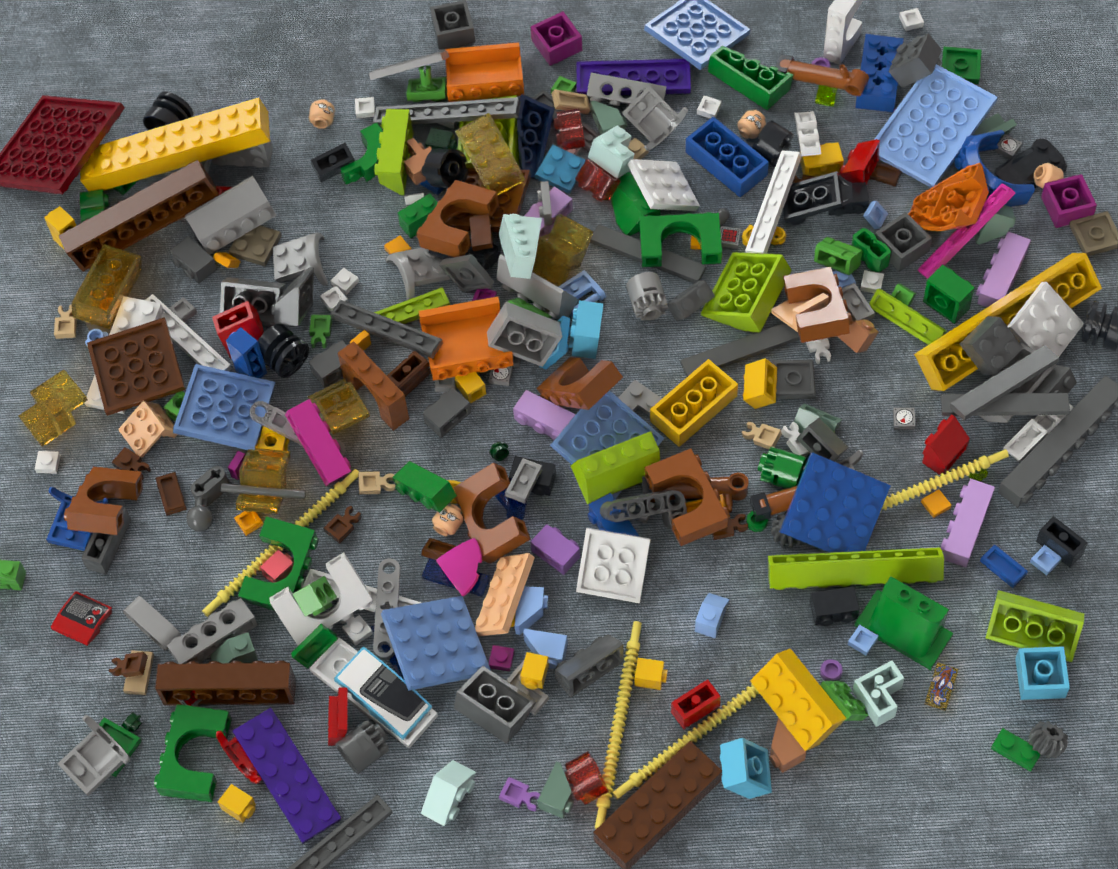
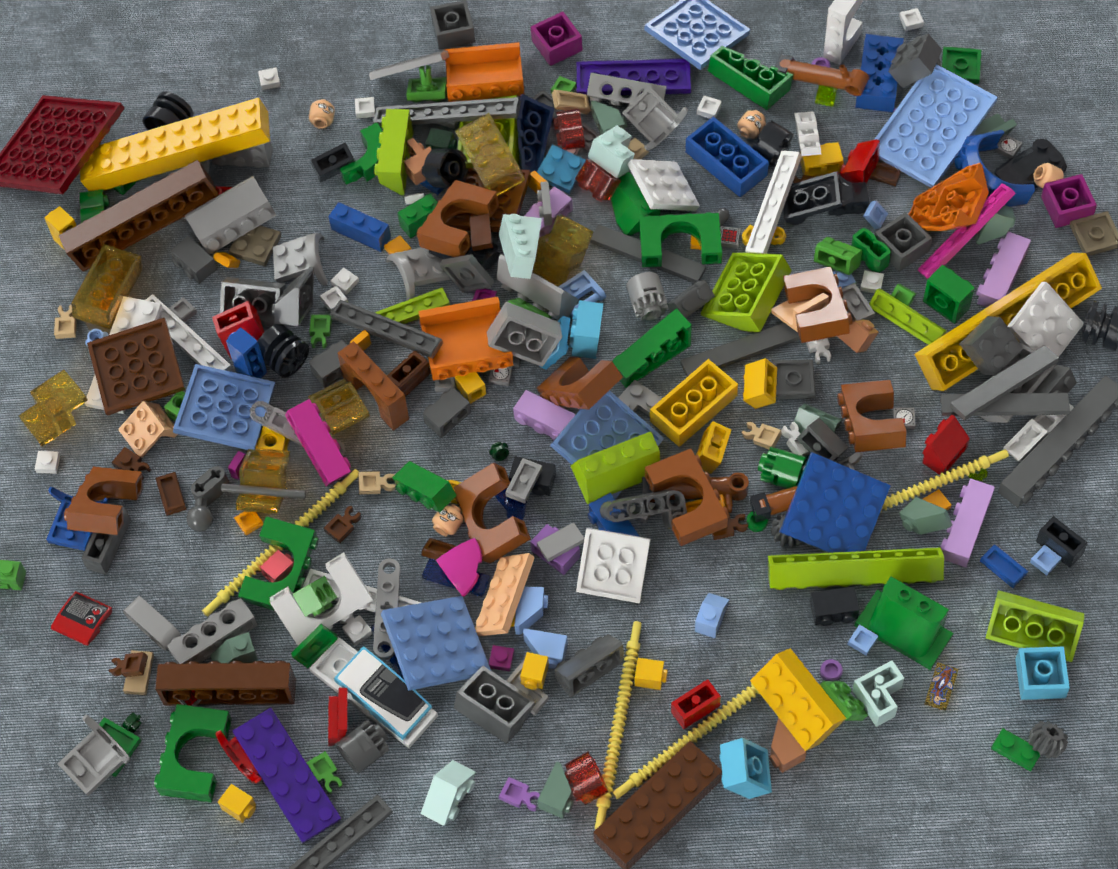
(269, 78): none -> white plate
(323, 769): none -> bright green plate
(359, 227): none -> blue brick
(535, 181): none -> light orange tile
(560, 542): none -> light grey tile
(654, 348): none -> green wedge
(713, 446): none -> yellow brick
(868, 433): none -> dark orange arch
(924, 517): none -> sand green slope

